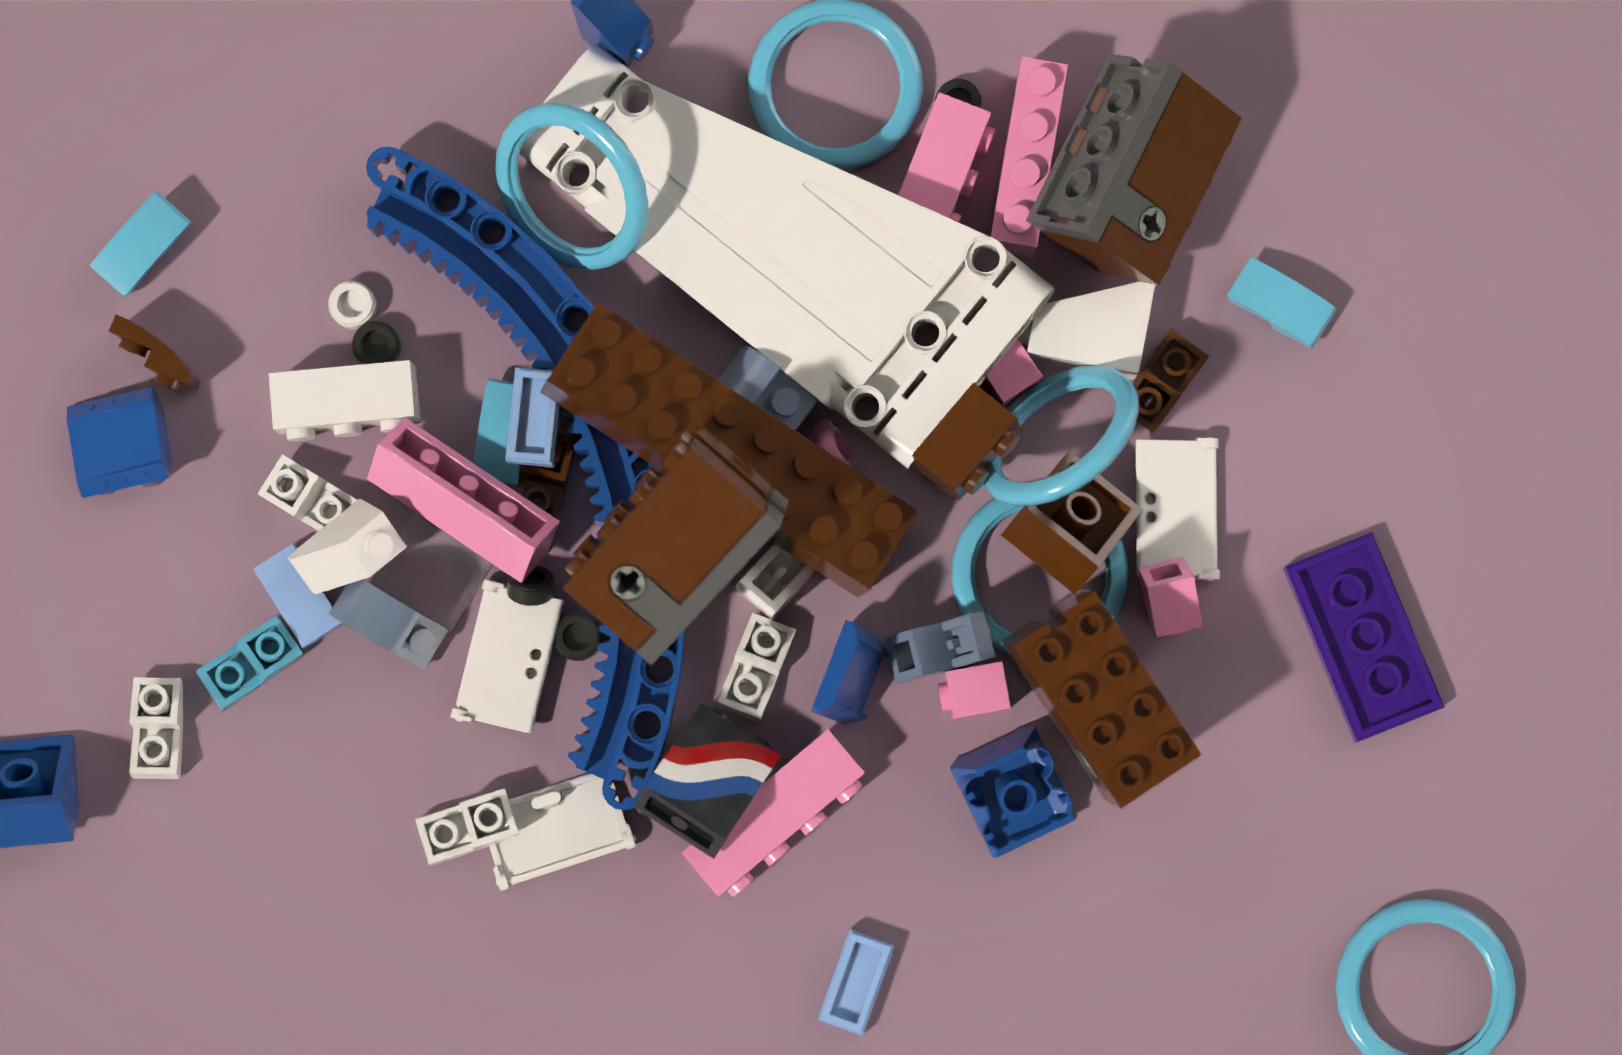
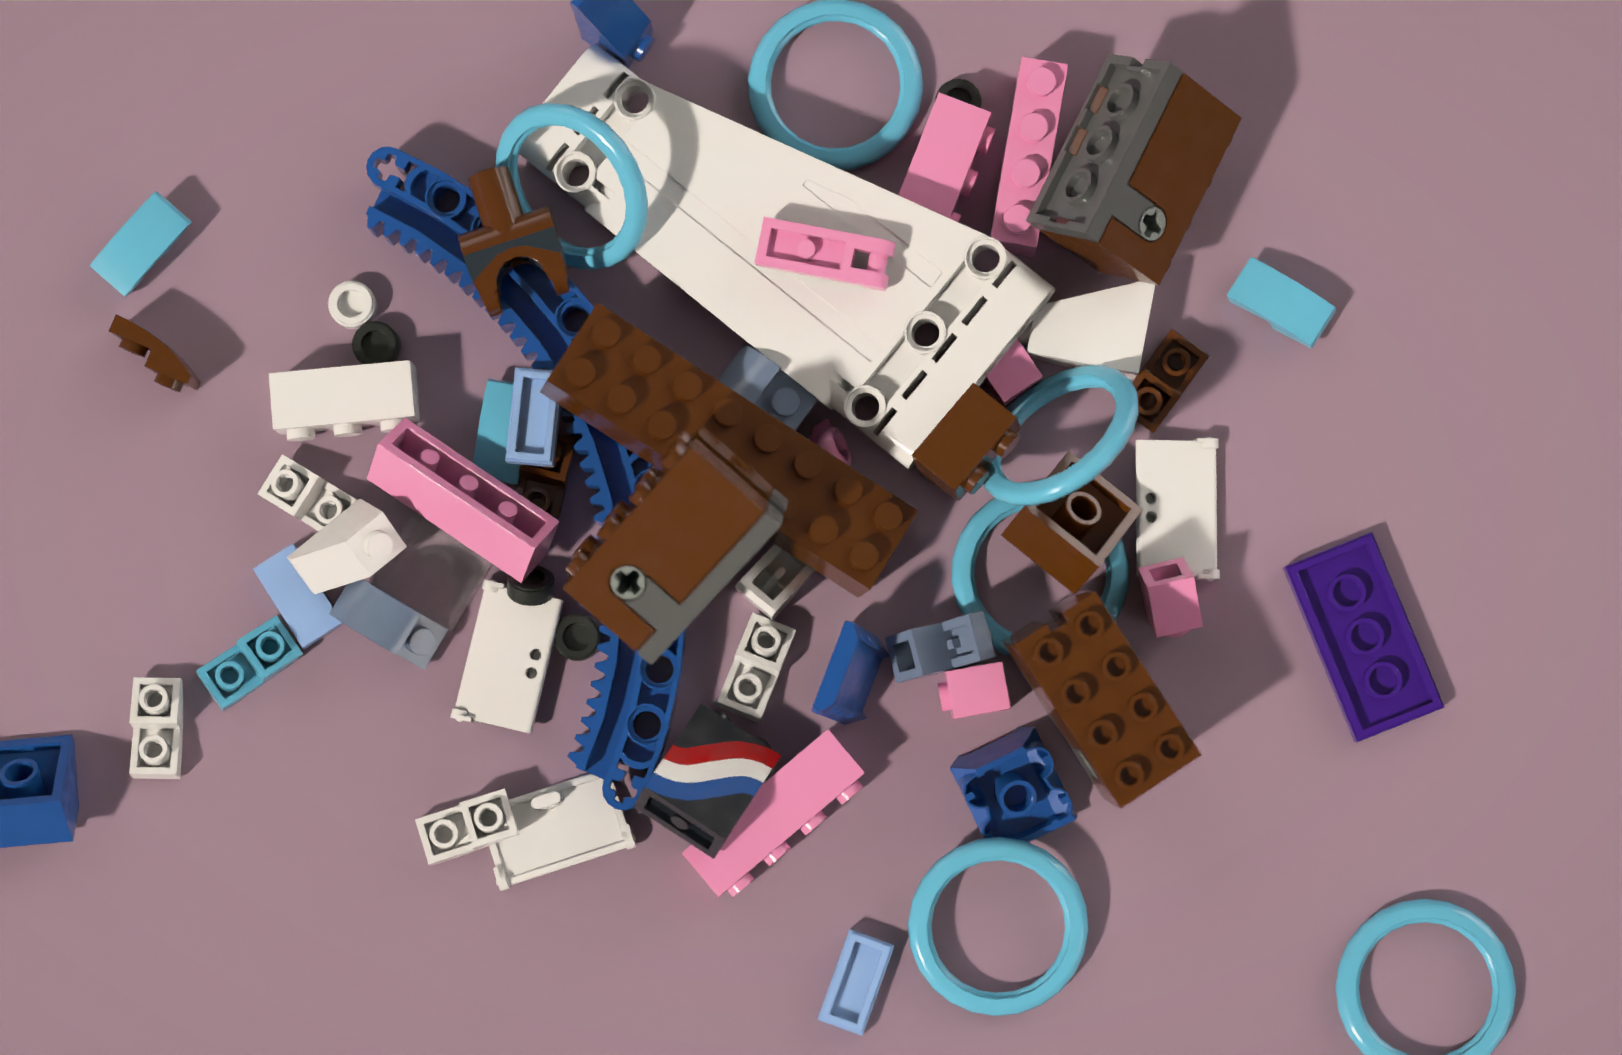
(119, 442): blue slope -> none
(508, 238): none -> reddish brown connector
(823, 253): none -> bright pink plate
(986, 851): none -> medium azure wedge

